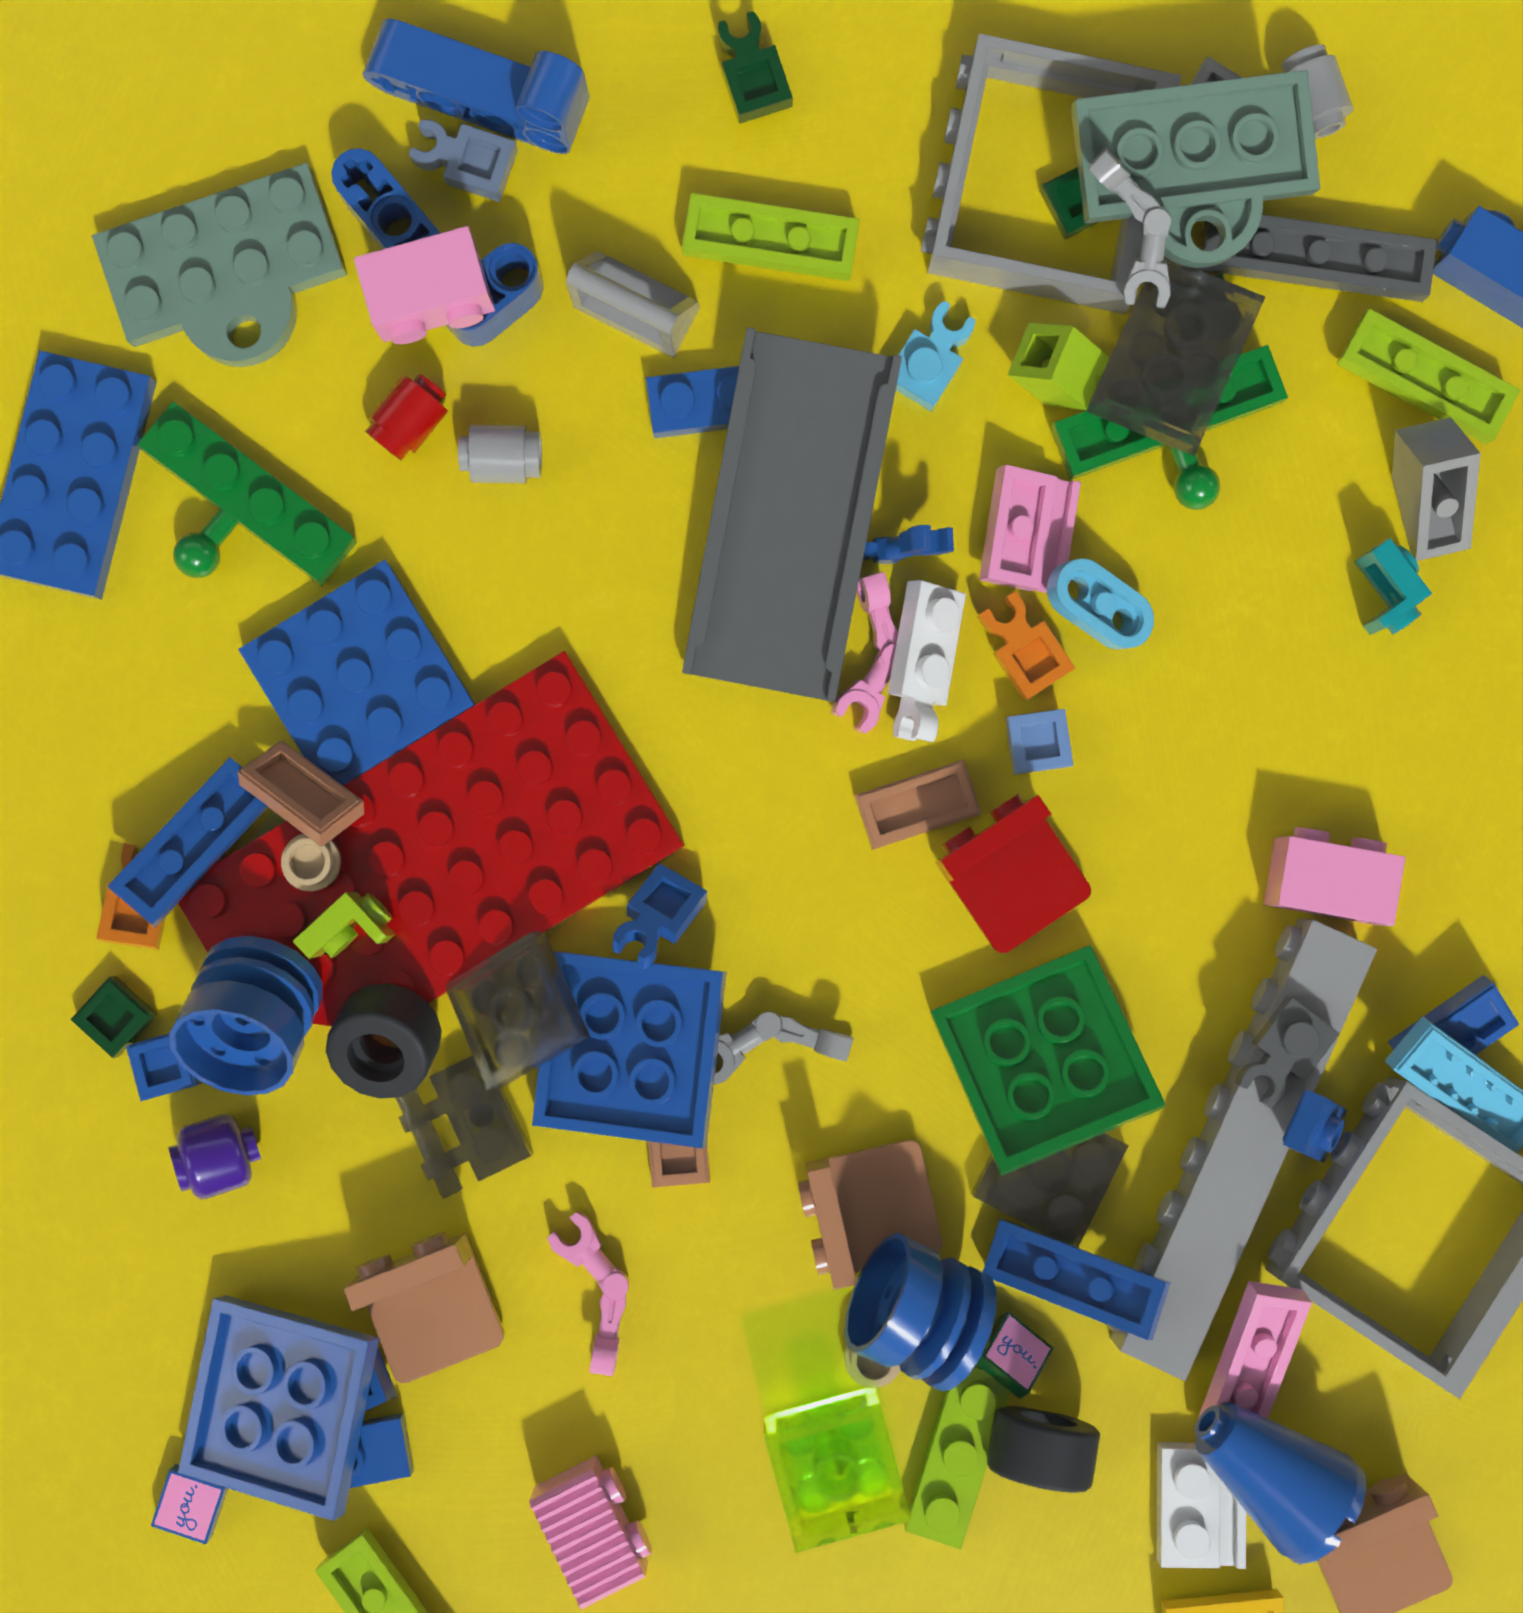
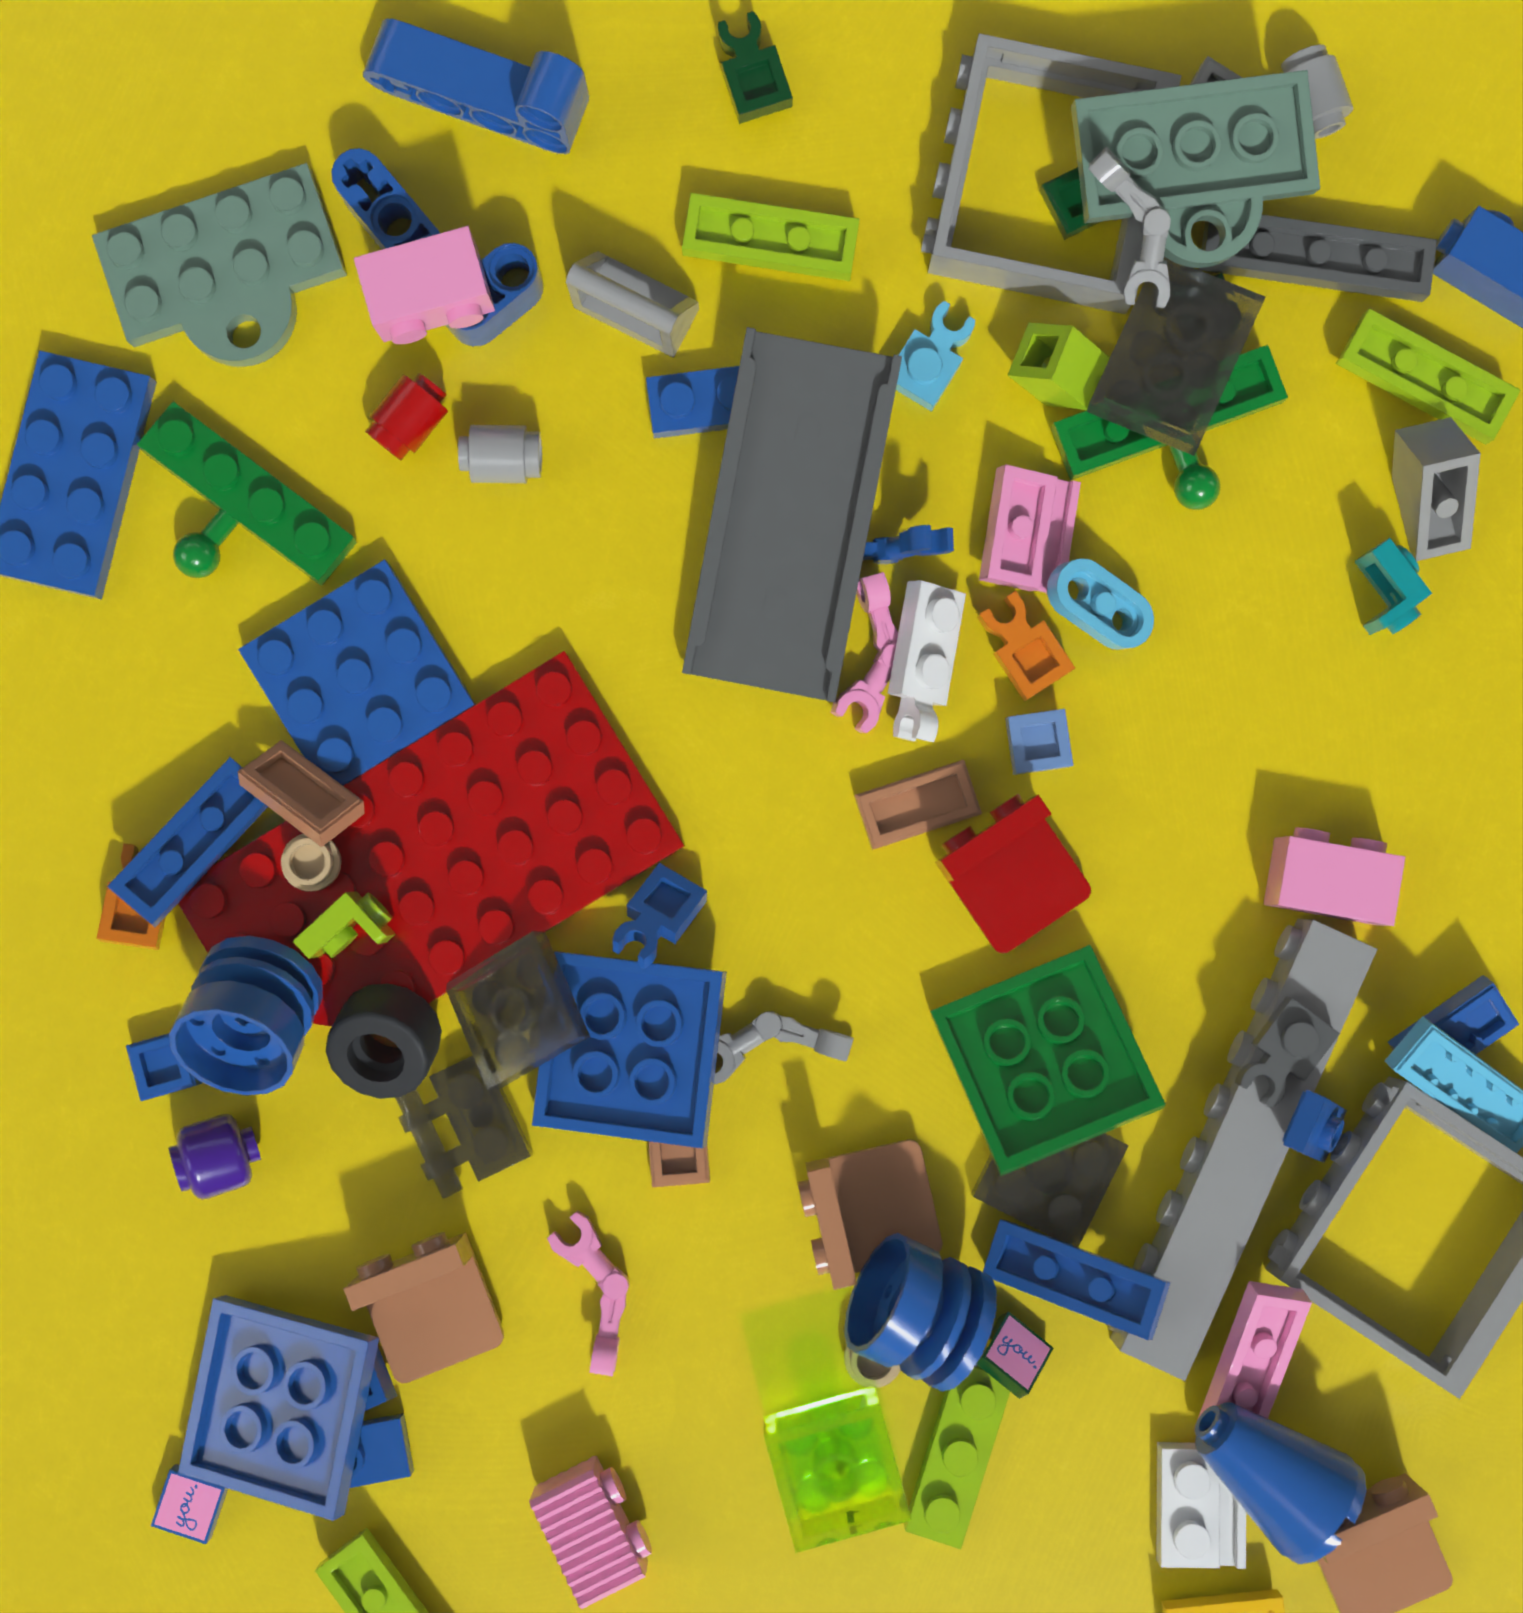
(114, 1016): dark green tile -> none
(473, 160): sand blue plate -> none
(1043, 1449): black tyre -> none

